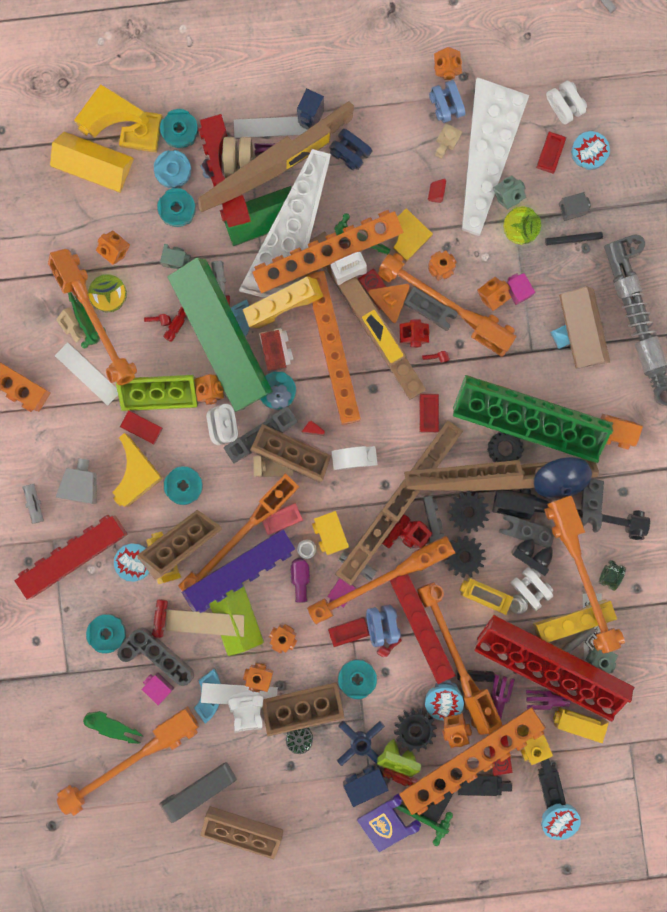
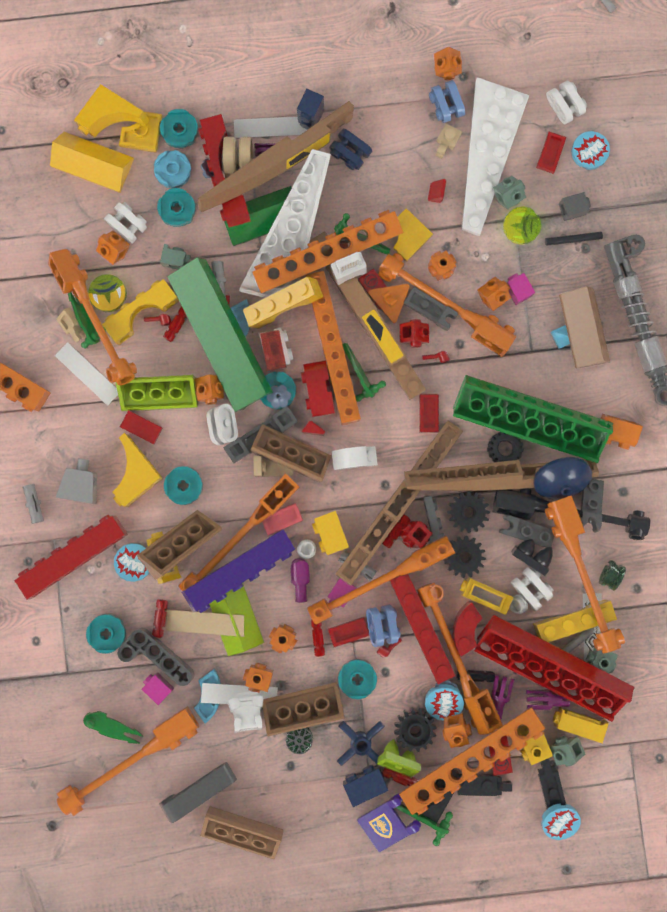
(121, 324): none -> yellow arch
(124, 211): none -> white brick
(318, 387): none -> red brick
(318, 640): none -> red axle
(369, 390): none -> green piece
(464, 628): none -> red brick
(567, 750): none -> sand green brick

